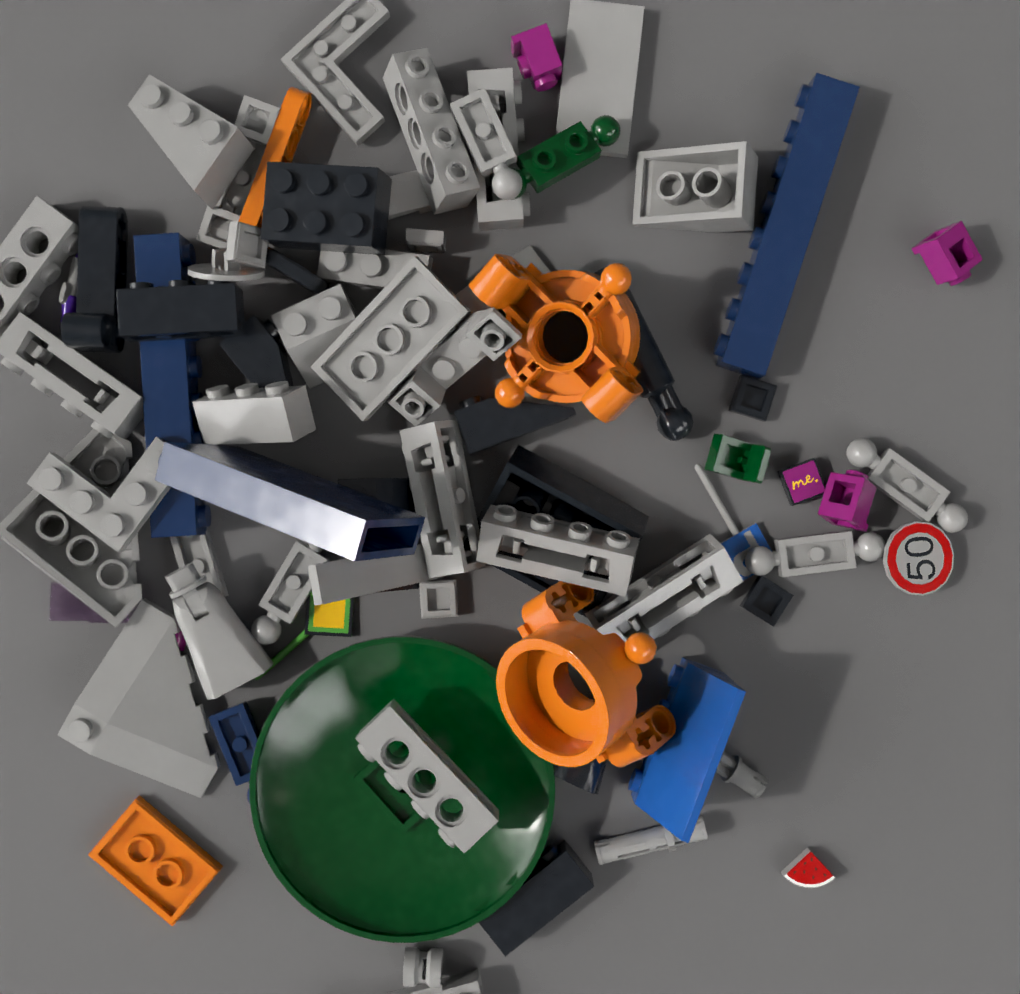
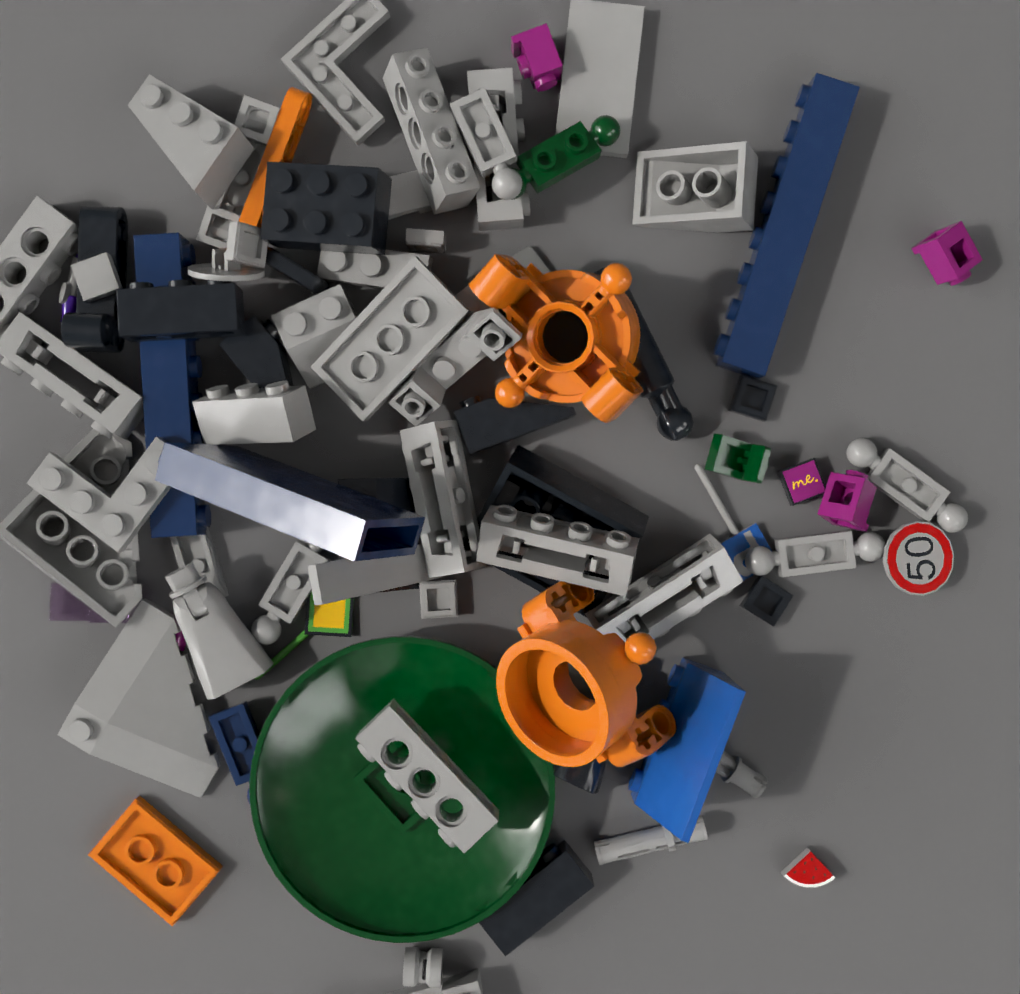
(96, 277): none -> light grey tile

